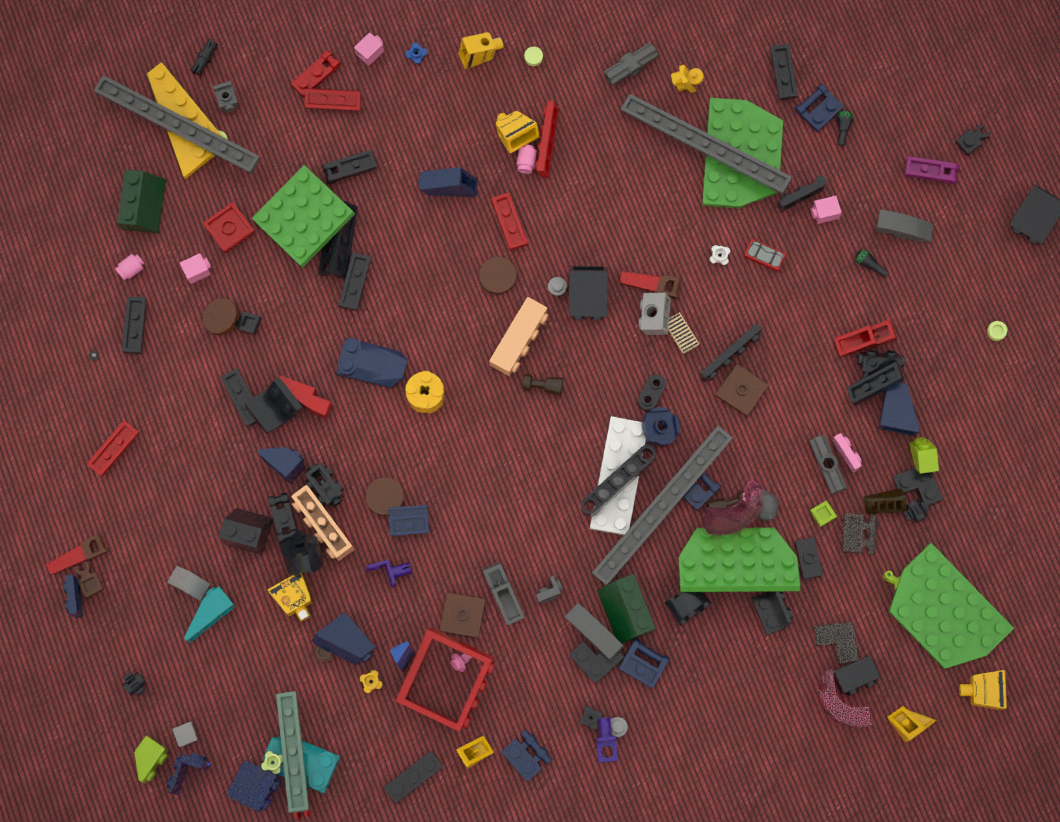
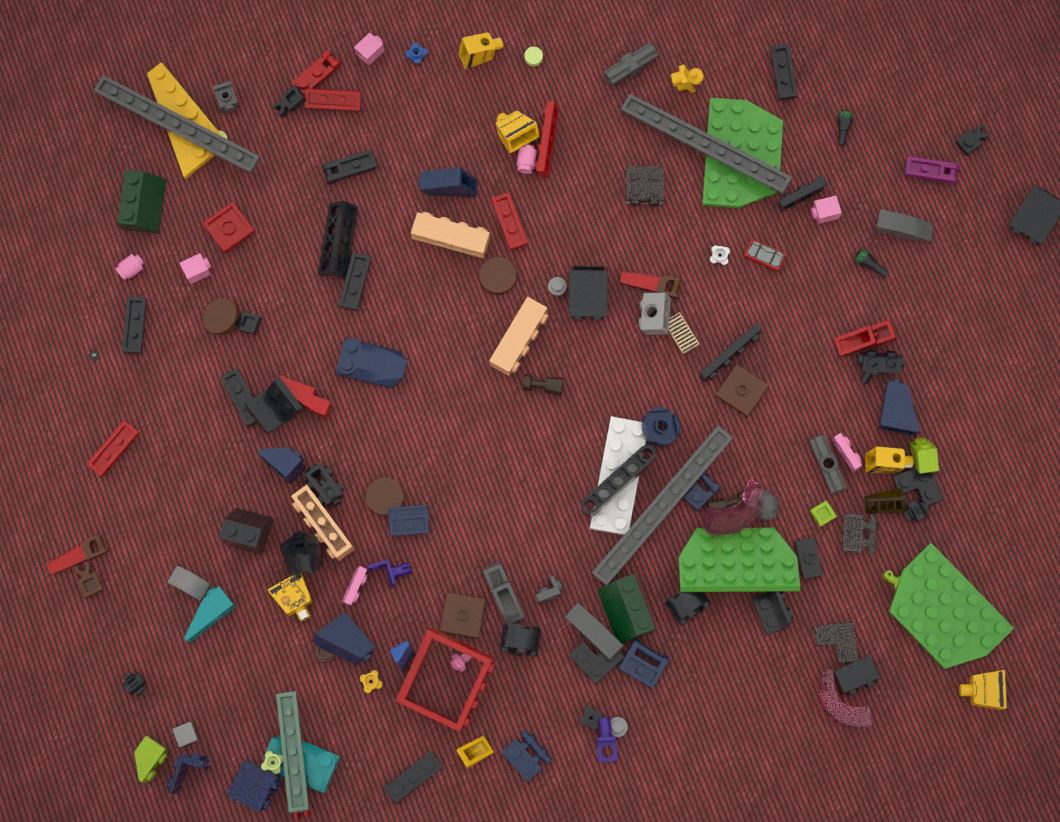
(73, 604): dark blue plate -> none
(204, 57): black pin -> none
(283, 517): black plate -> none
(291, 101): none -> black plate
(303, 216): bright green plate -> none
(351, 594): none -> bright pink plate
(419, 383): yellow brick -> none
(450, 234): none -> light nougat brick
(520, 640): none -> black brick
(644, 185): none -> clear smoke plate
(652, 392): black plate -> none
(823, 112): dark blue plate -> none
(875, 383): black plate -> none
(887, 460): none -> yellow torso
(909, 723): yellow slope -> none
(997, 330): yellowish green tile -> none

